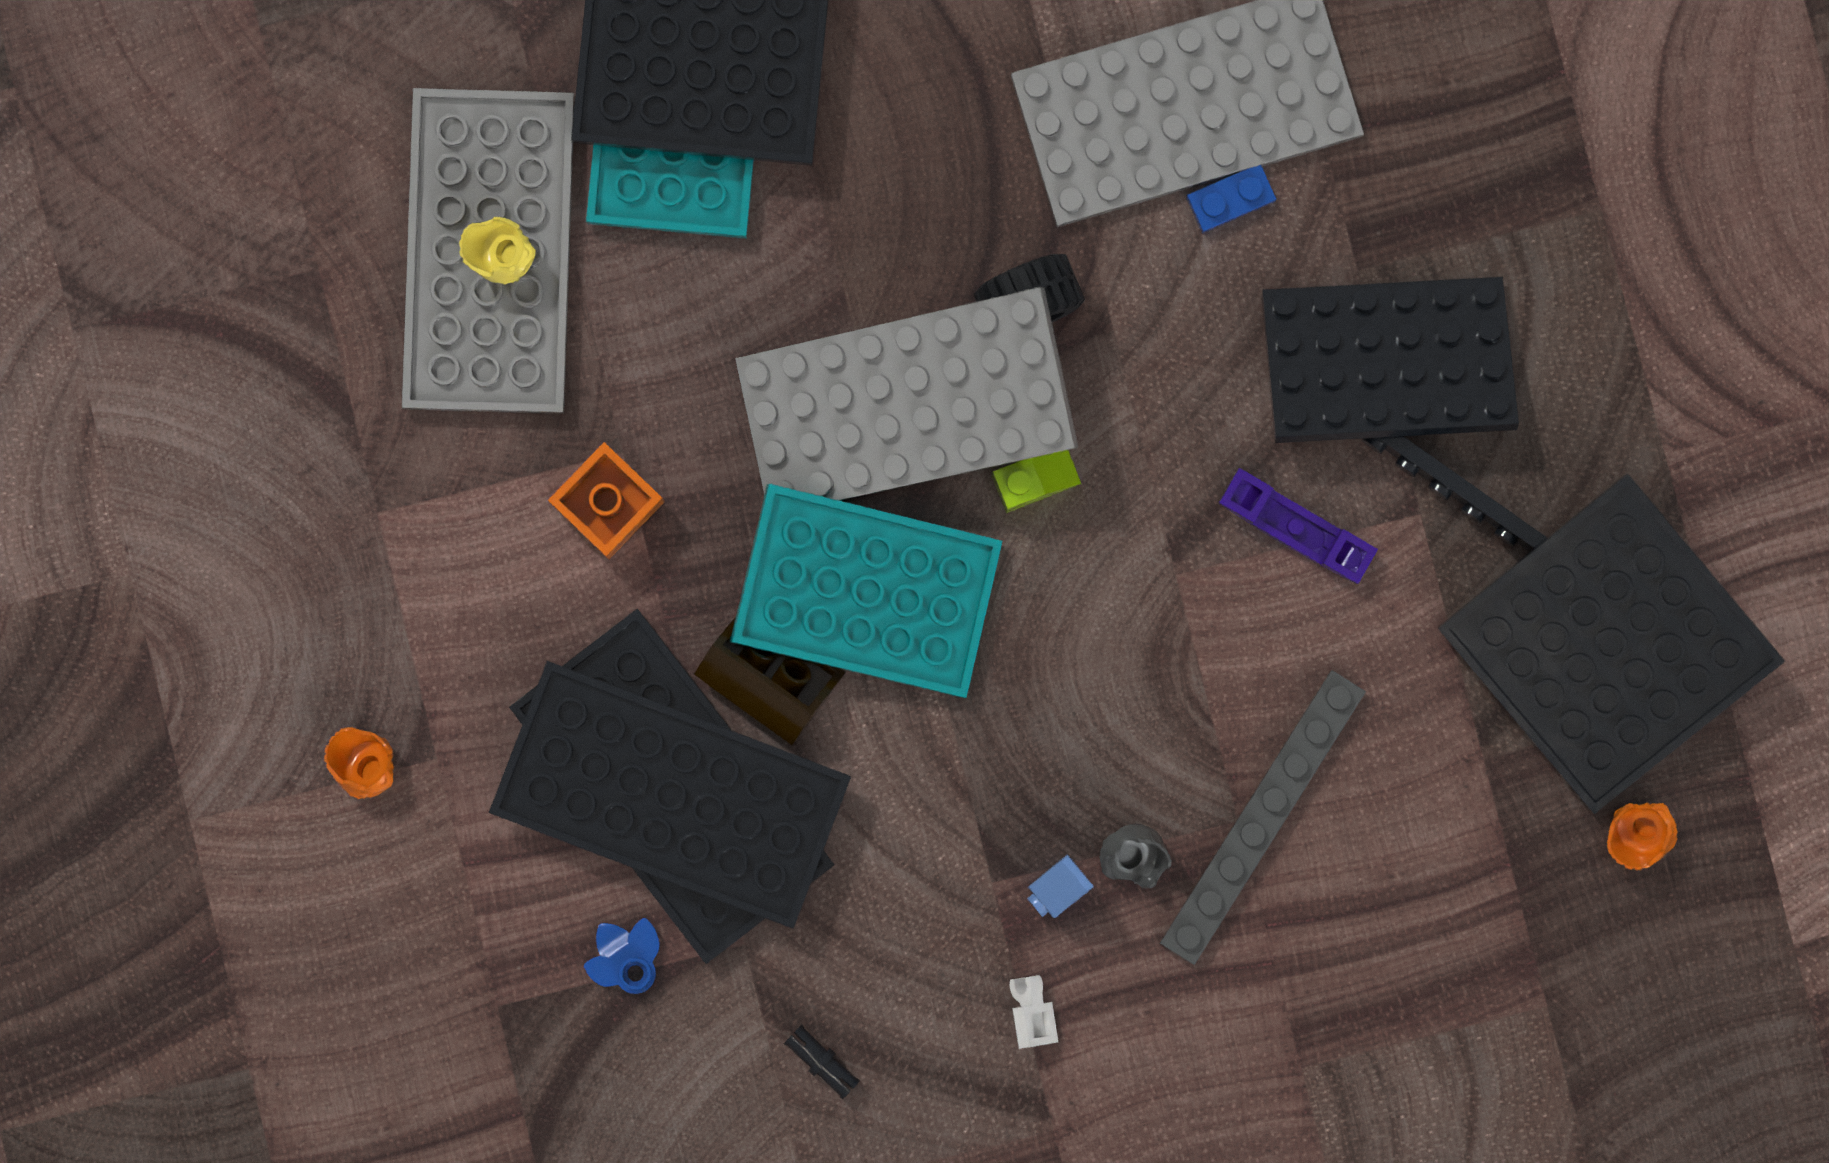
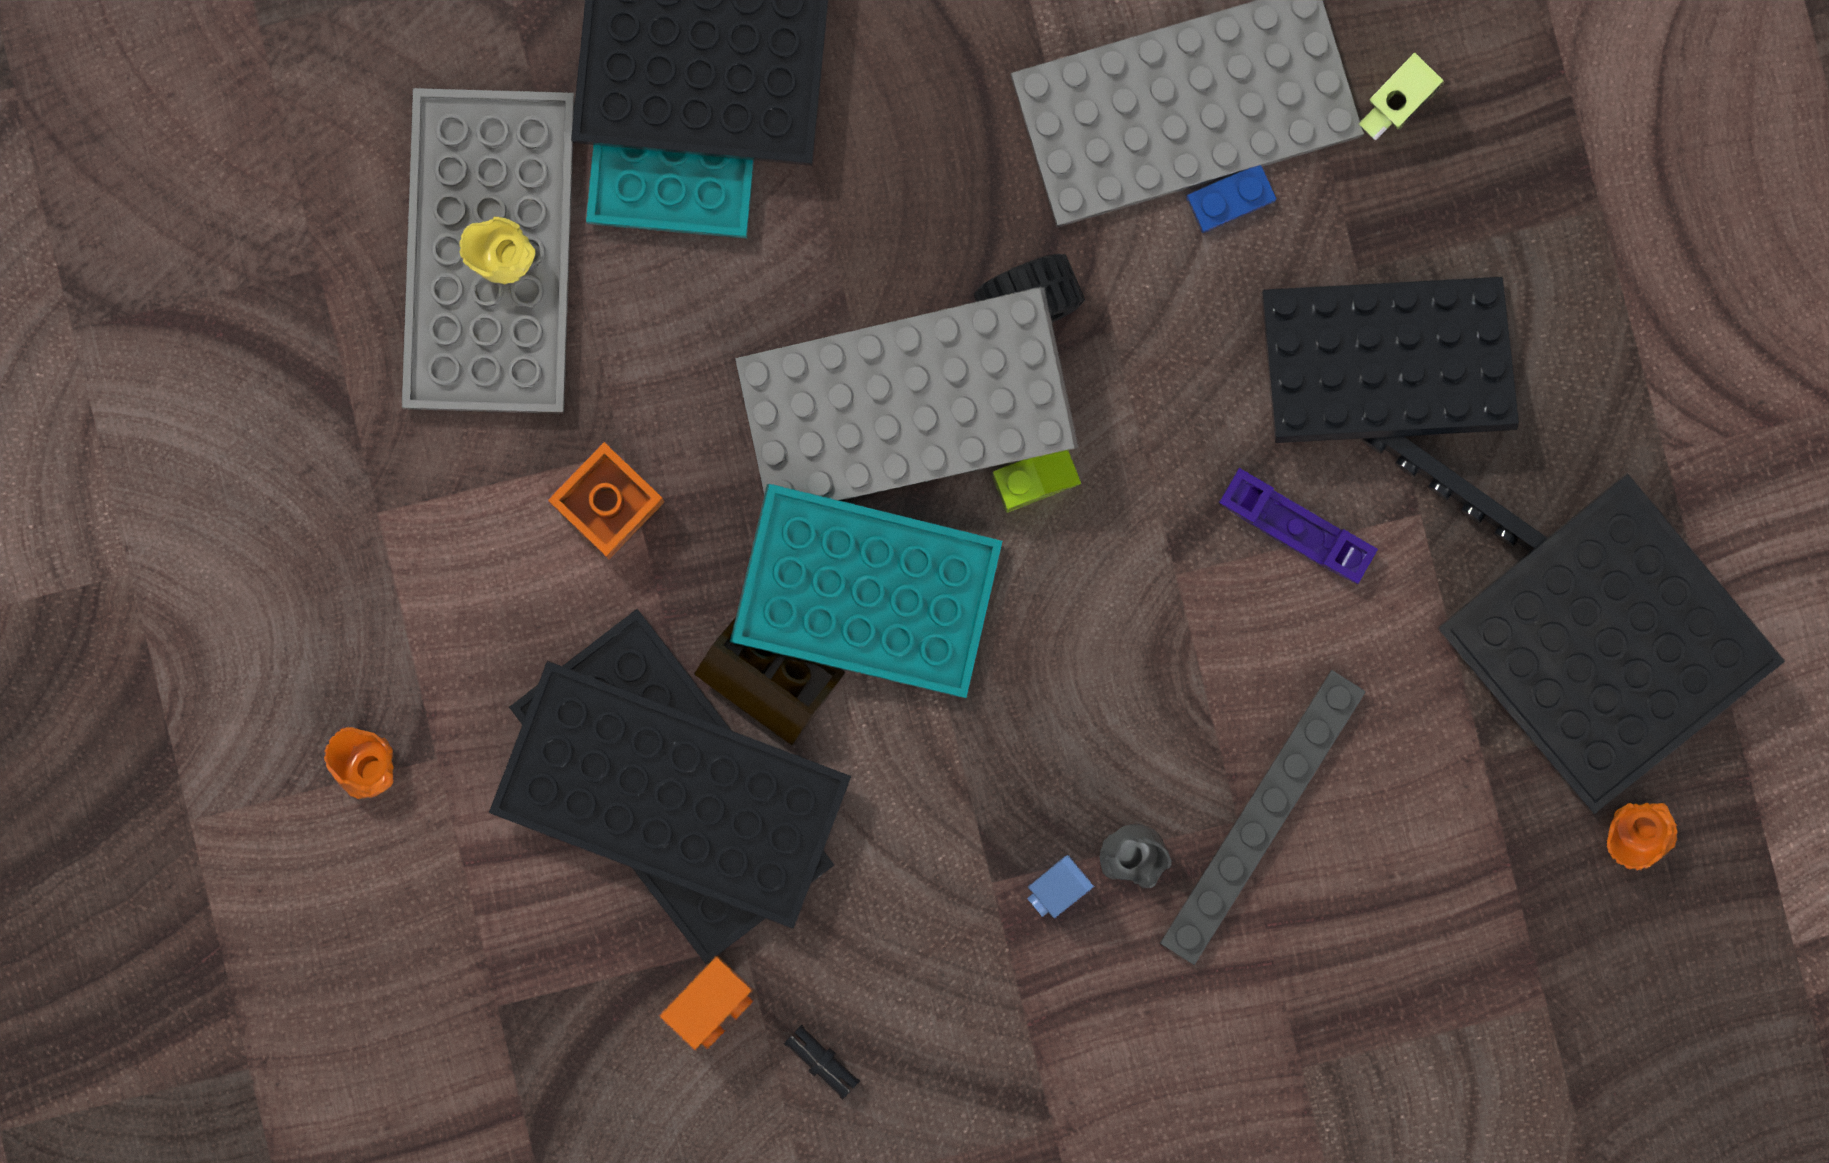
(620, 952): blue plate -> none
(707, 1003): none -> orange brick
(1034, 1018): white plate -> none
(1414, 82): none -> yellowish green torso

